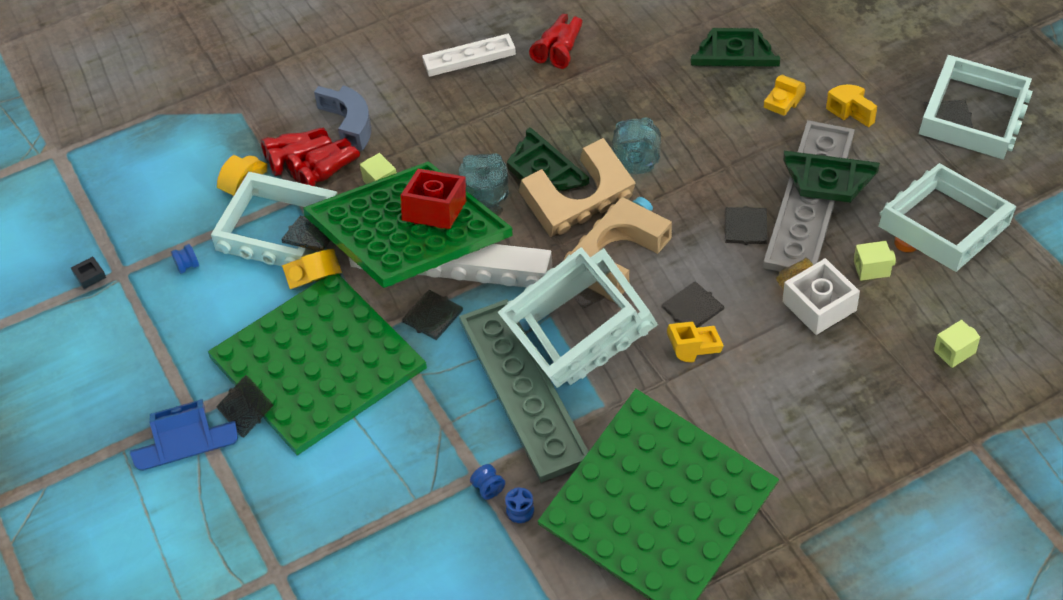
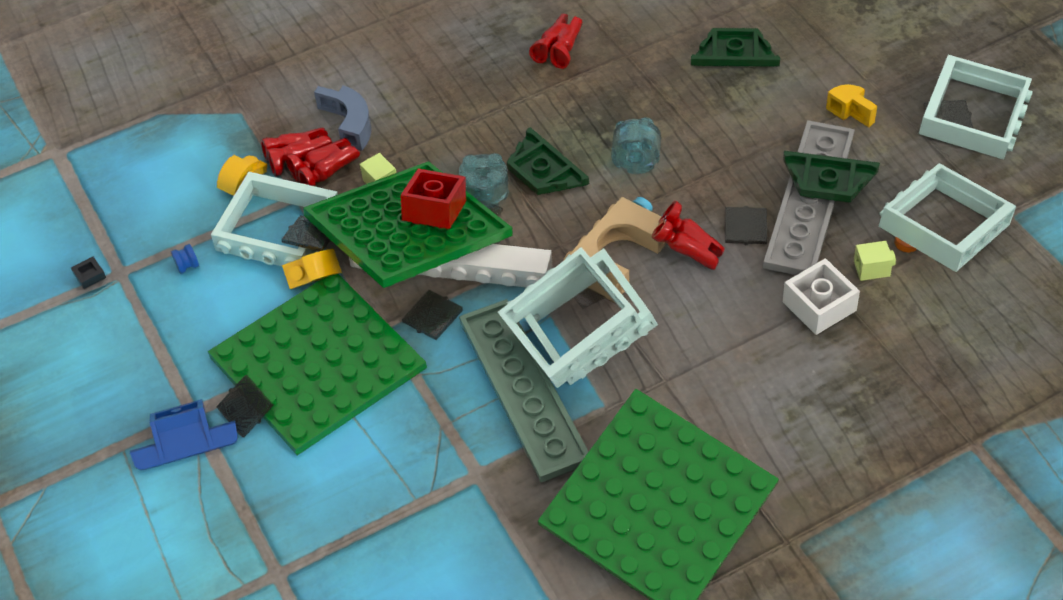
(468, 55): white plate -> none
(487, 481): blue wheel -> none
(514, 500): blue wheel -> none
(560, 213): tan arch -> none
(687, 237): none -> red piece
(693, 305): clear smoke piece -> none
(693, 341): yellow brick -> none
(784, 95): yellow brick -> none
(792, 271): clear yellow cone -> none
(957, 343): yellowish green brick -> none

